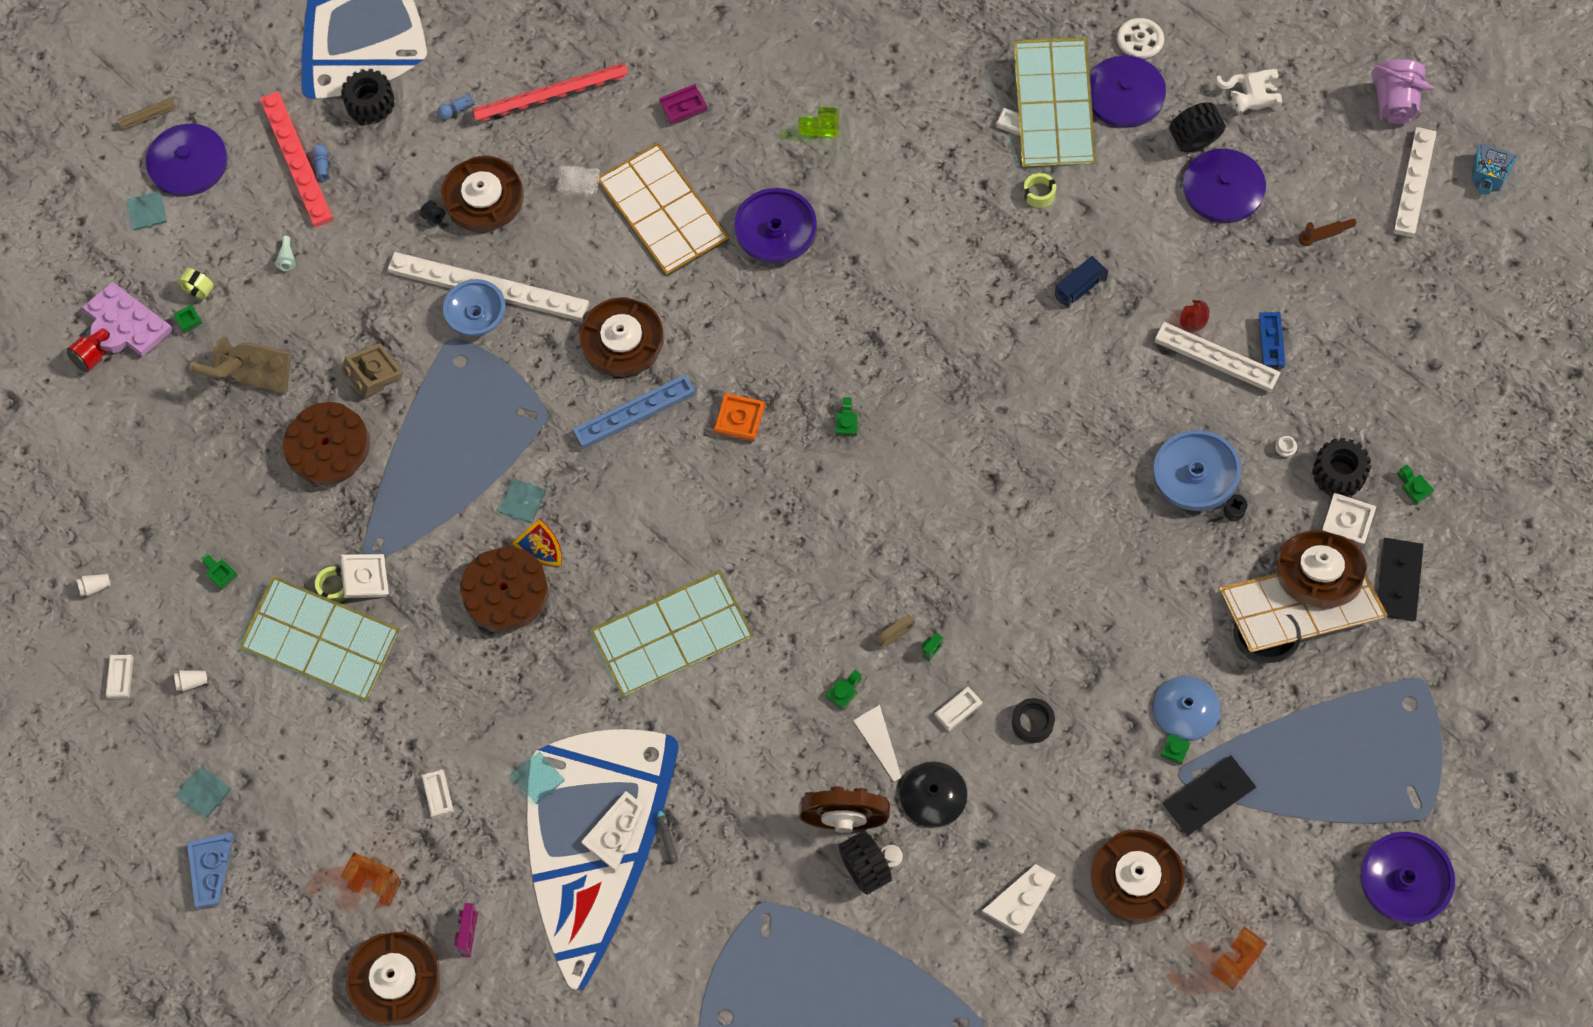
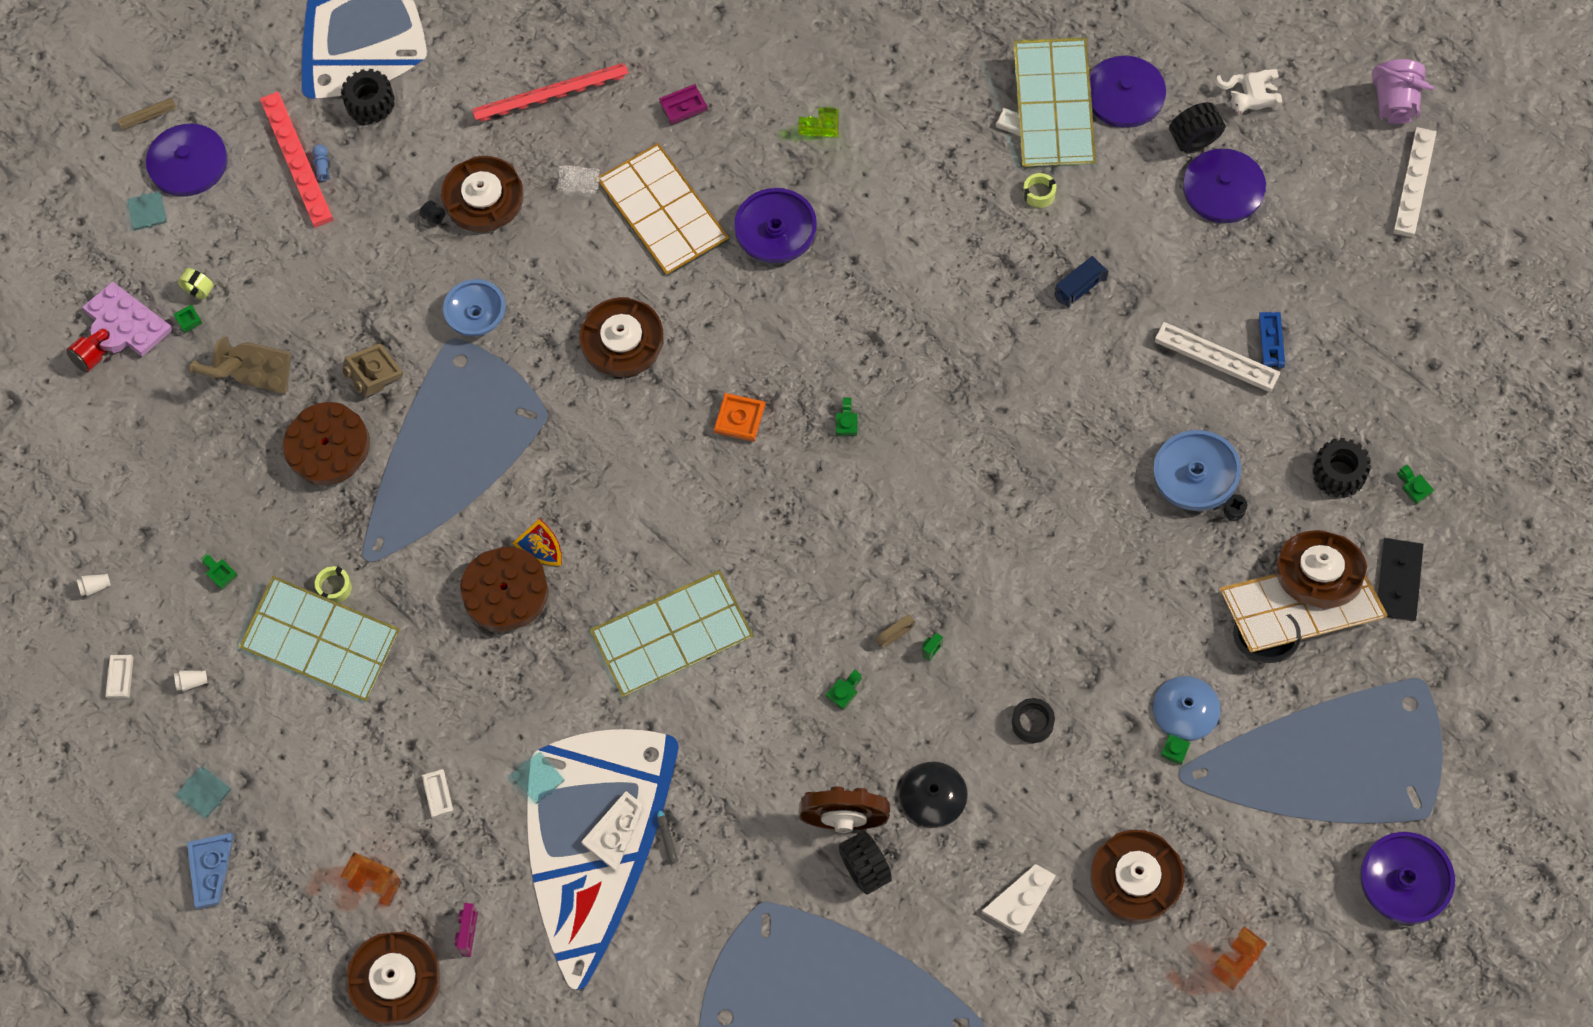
(285, 259): light aqua cone -> none
(364, 576): white tile -> none
(446, 111): medium blue pin -> none
(513, 292): white plate -> none
(522, 501): clear light blue piece -> none
(634, 411): medium blue plate -> none
(876, 734): white sticker -> none
(892, 855): white plate -> none
(958, 709): white tile -> none
(1143, 24): white plate -> none
(1195, 316): clear red hair -> none
(1209, 795): black piece -> none
(1286, 446): white plate -> none
(1313, 235): reddish brown piece -> none
(1349, 518): white plate -> none
(1491, 168): torso -> none

